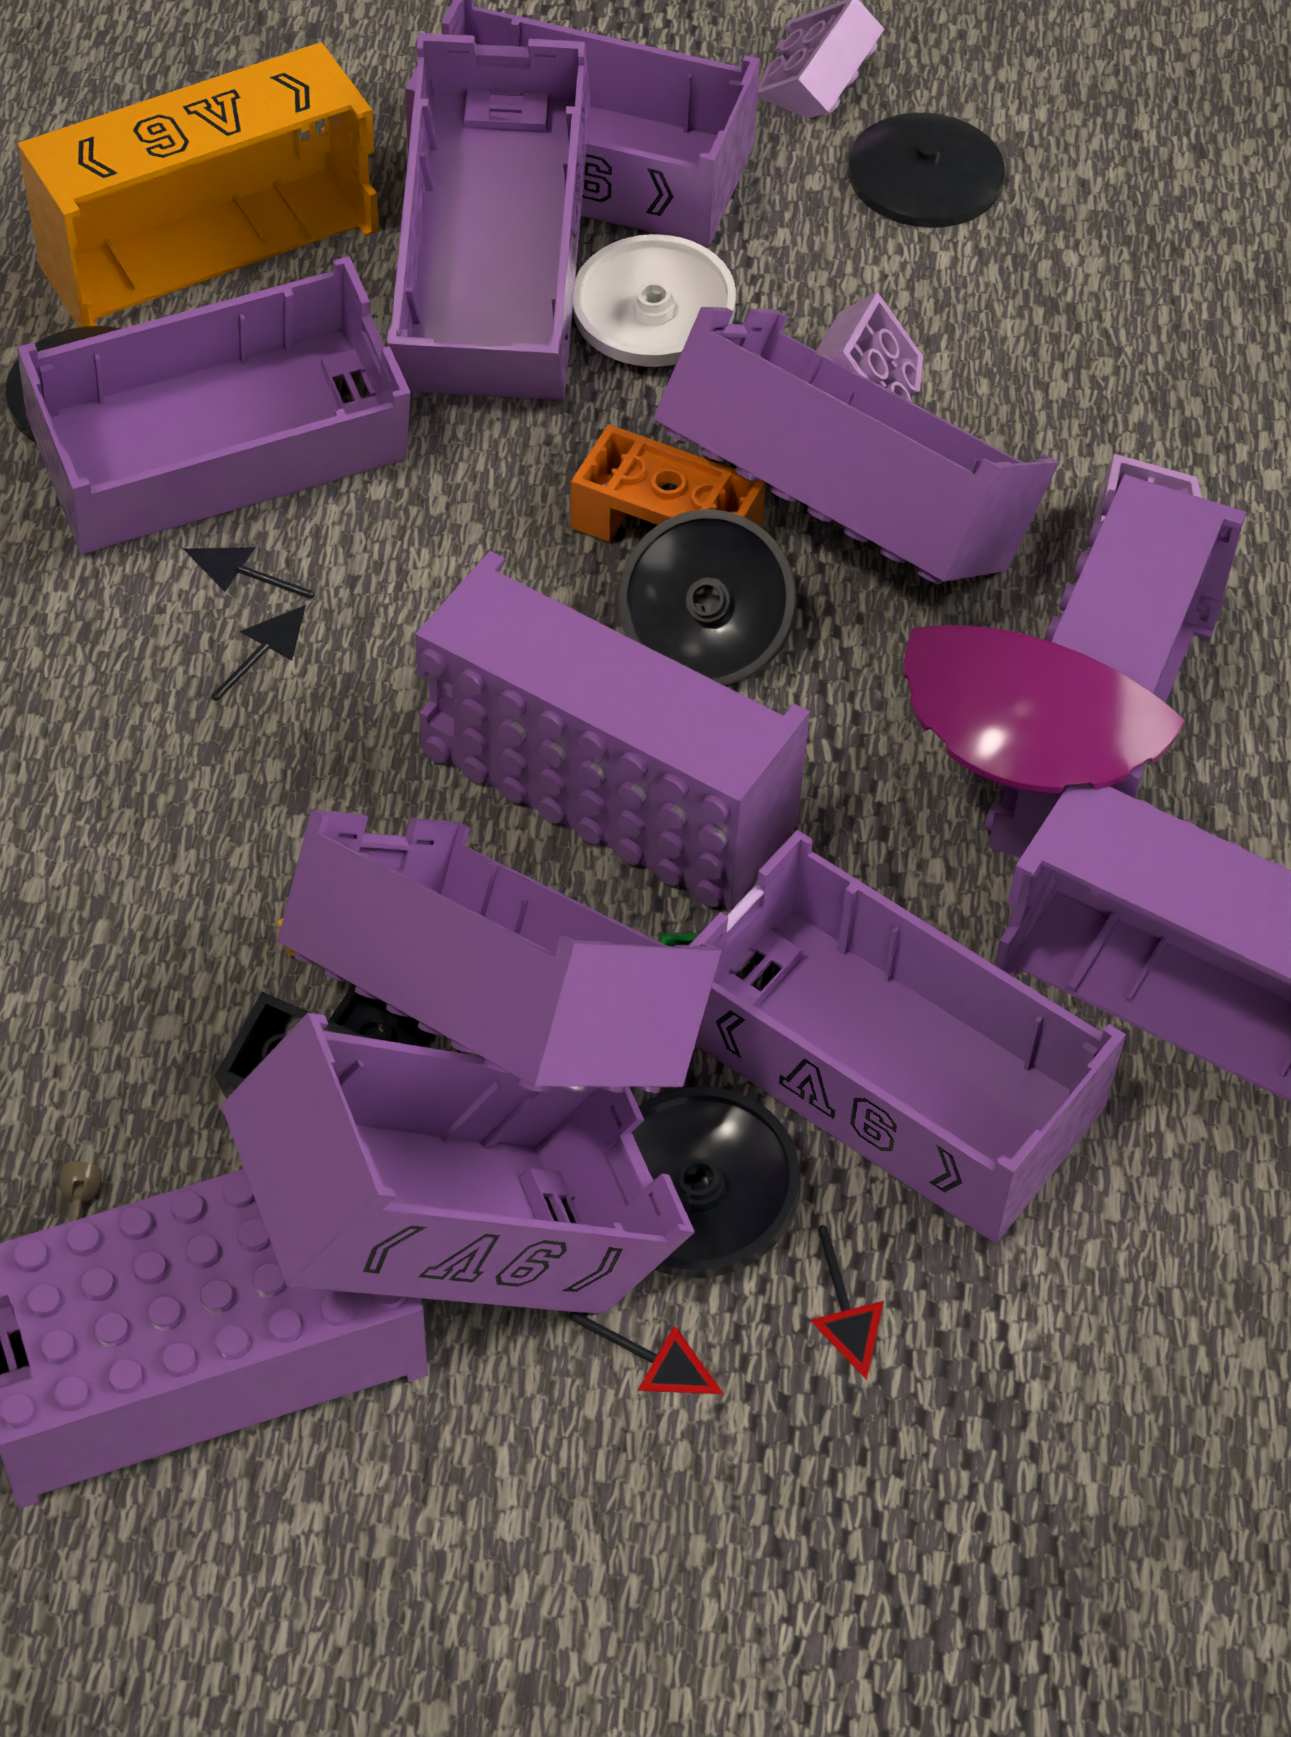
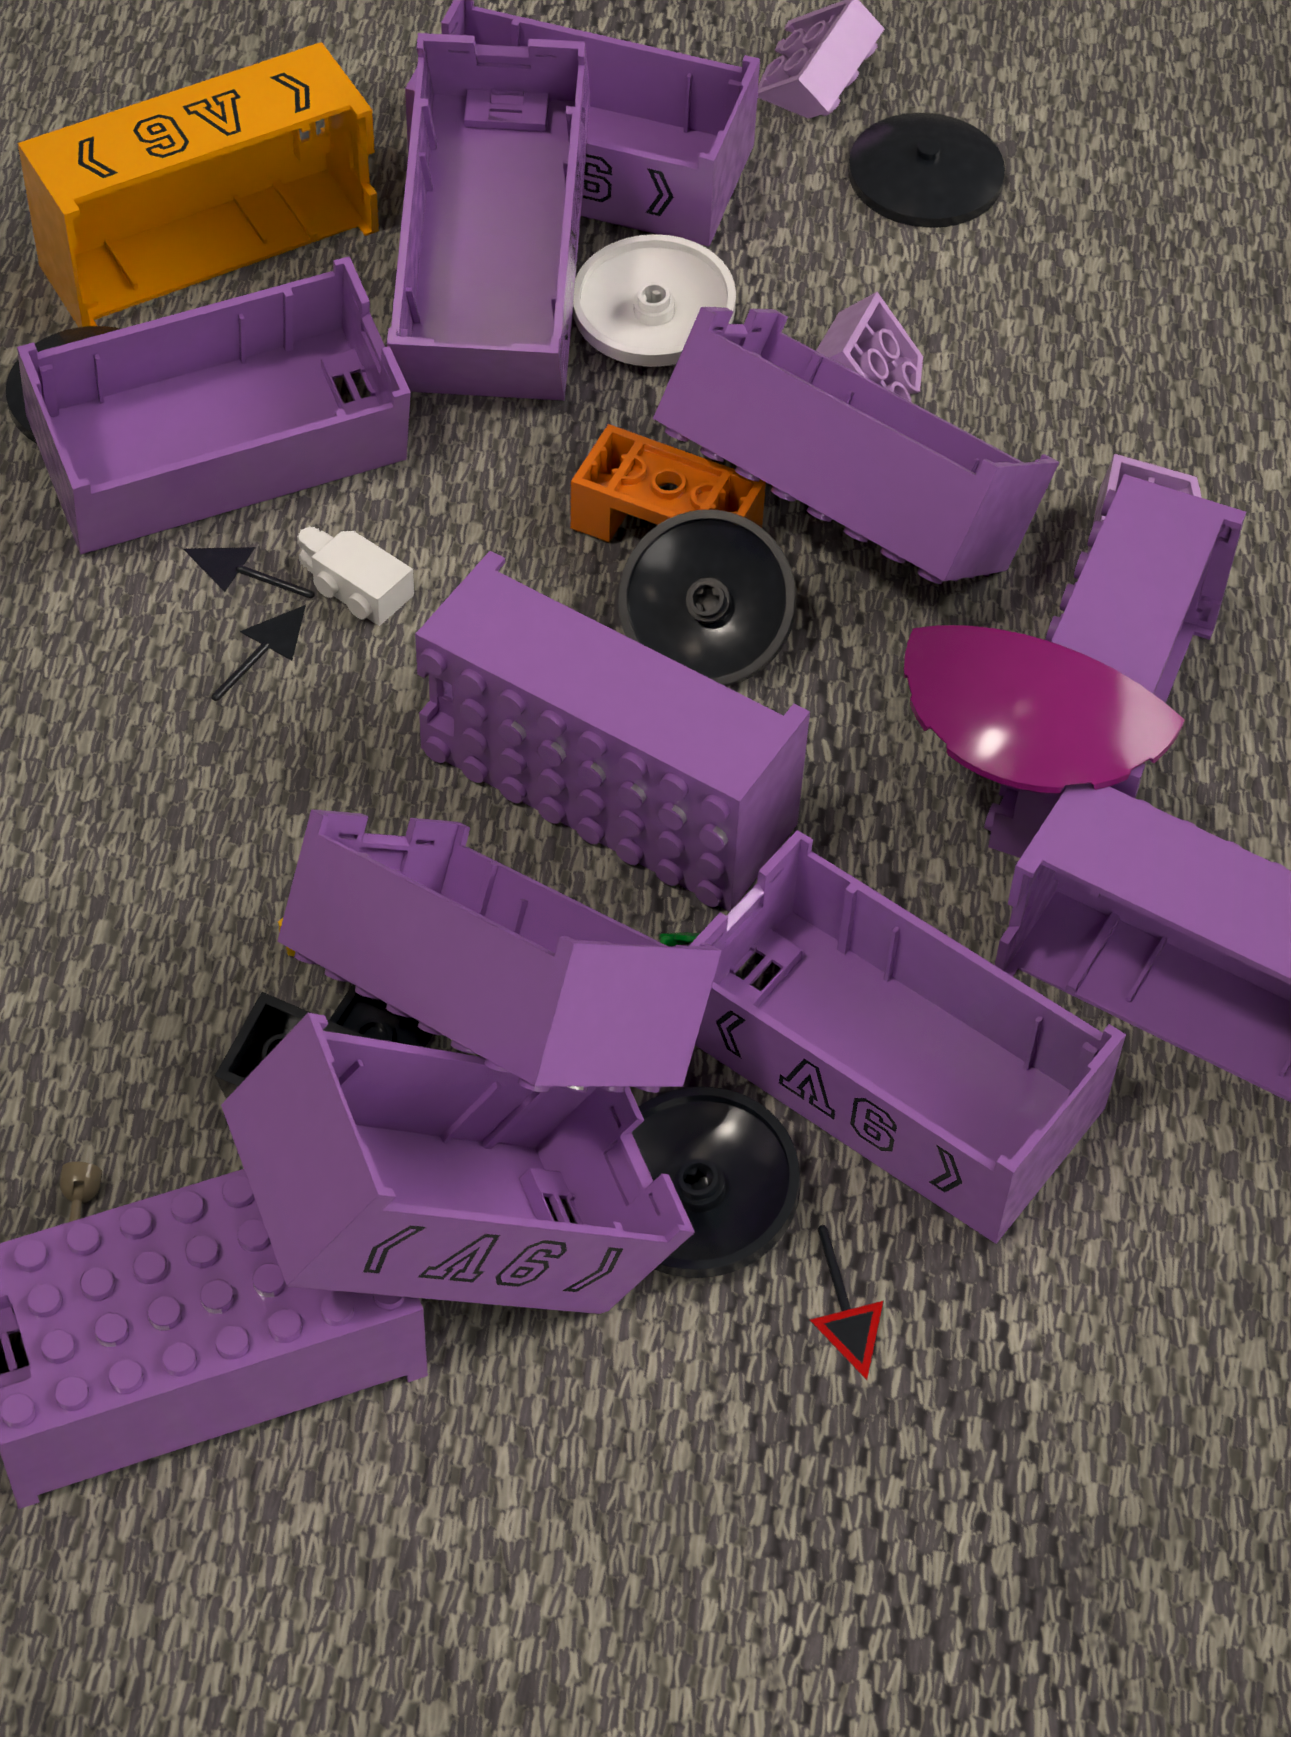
(356, 573): none -> white hinge
(672, 1370): piece -> none

